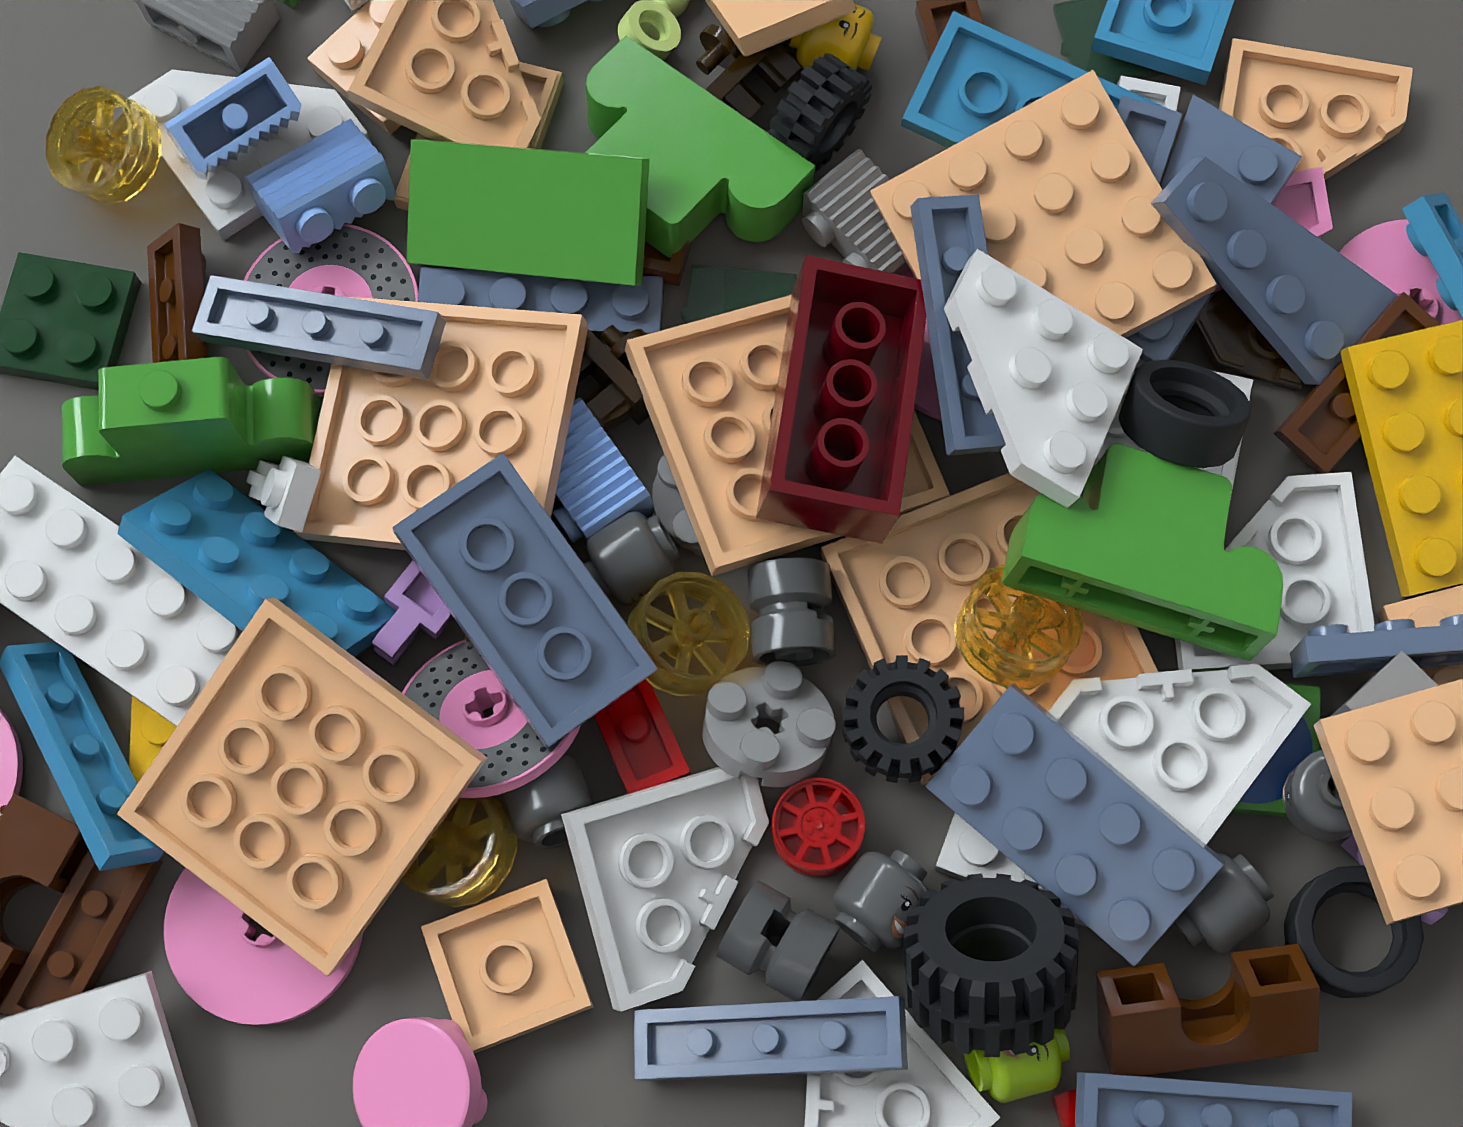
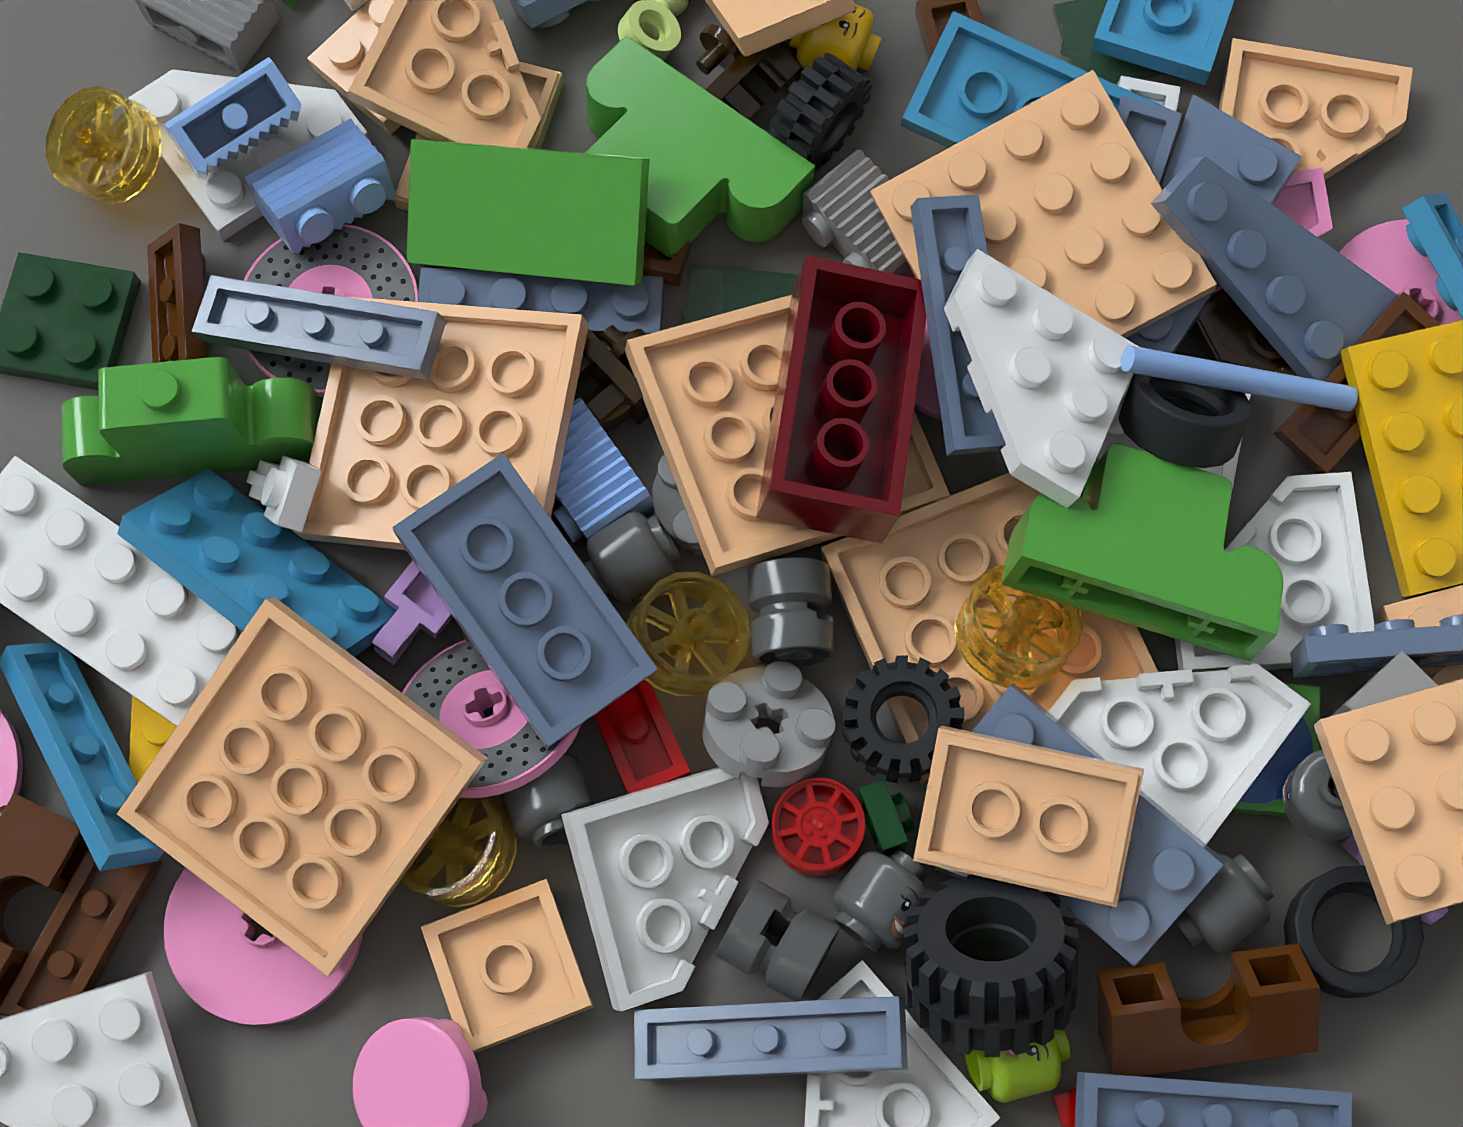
(885, 817): none -> dark green plate
(1028, 815): none -> light nougat tile
(1238, 378): none -> light blue bar

